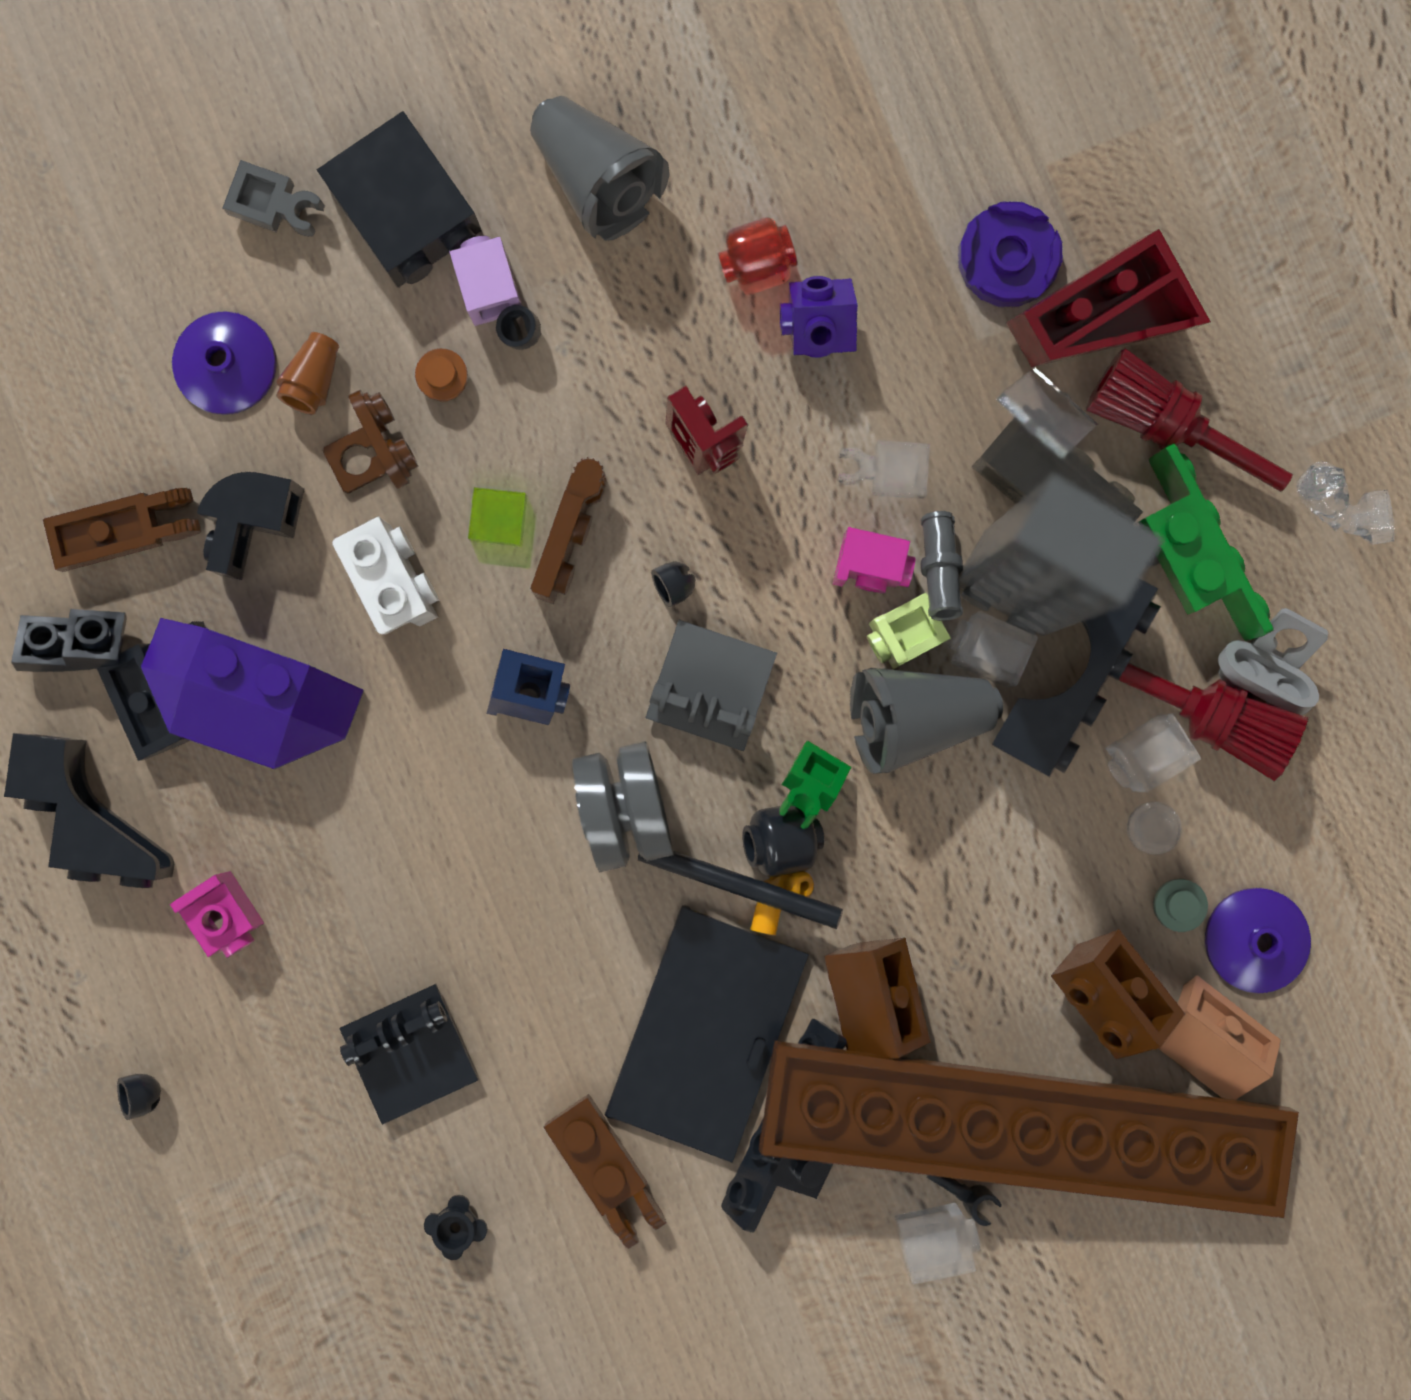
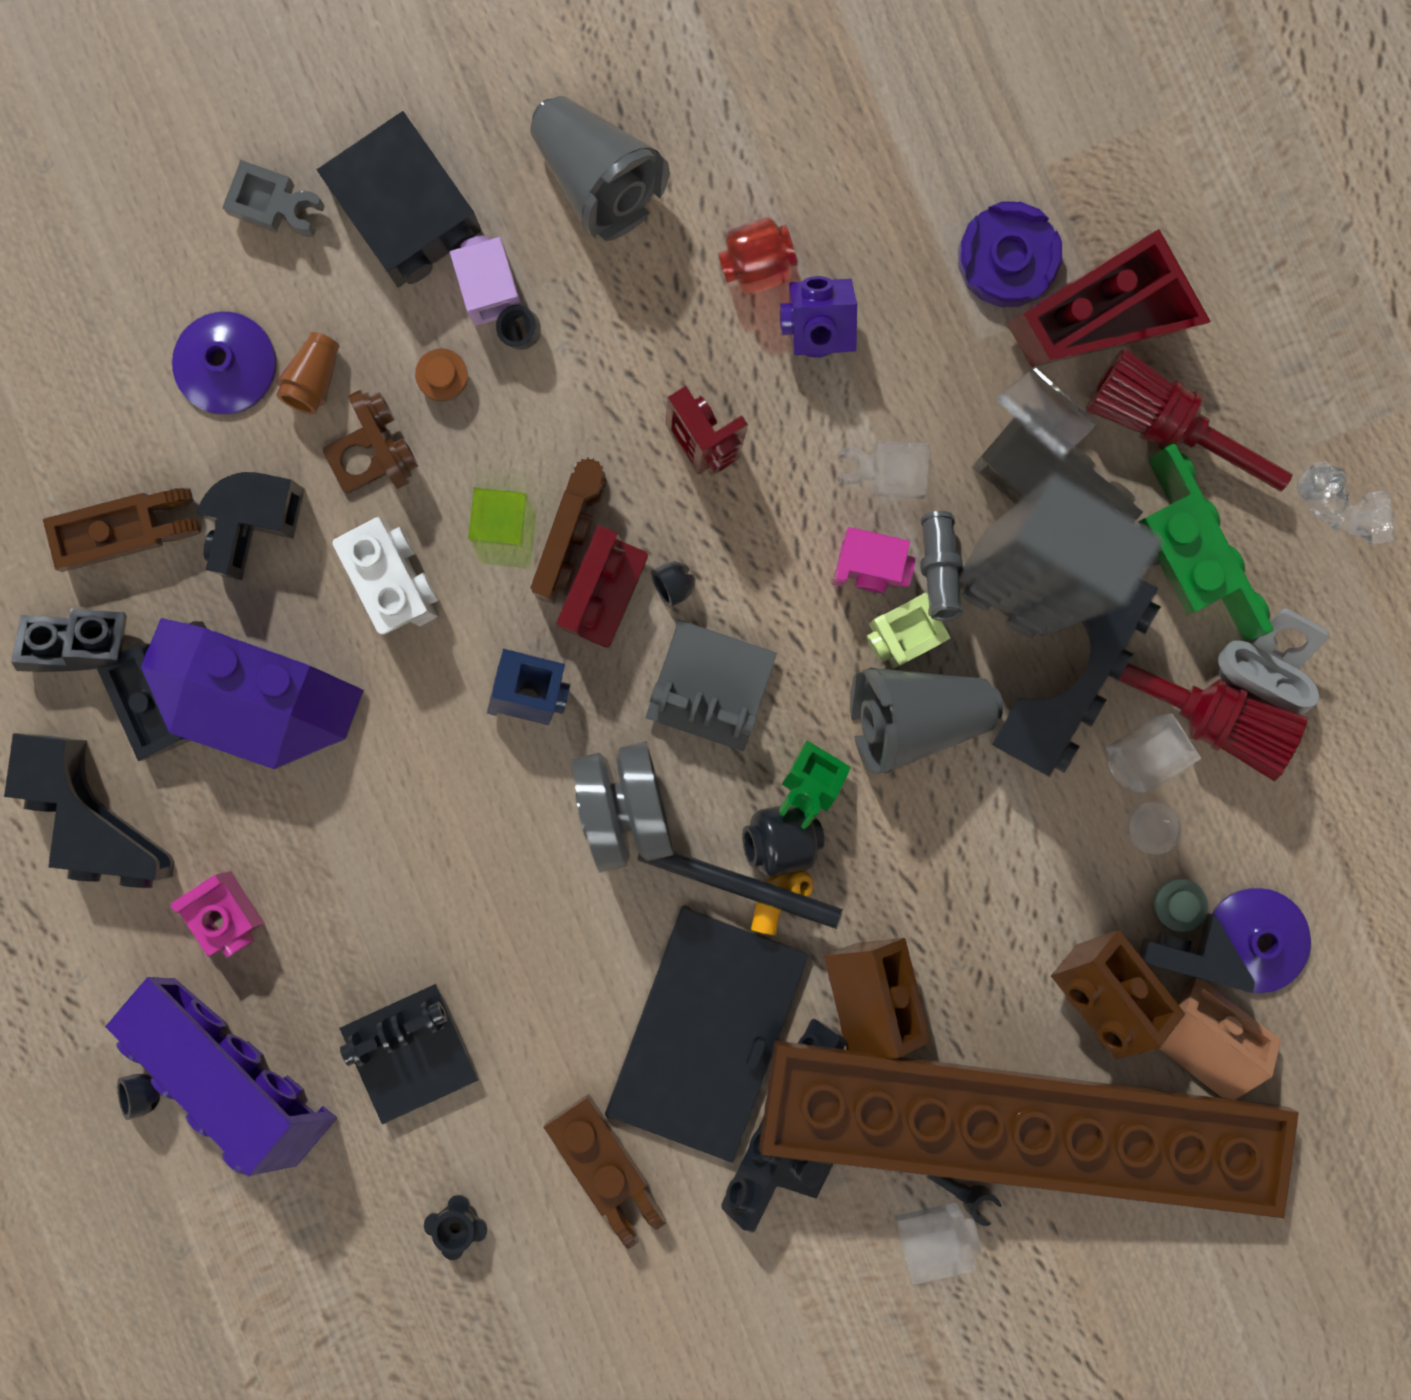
(217, 1079): none -> dark purple wedge
(602, 588): none -> dark red bracket
(992, 648): clear brick -> none
(1214, 960): none -> black slope

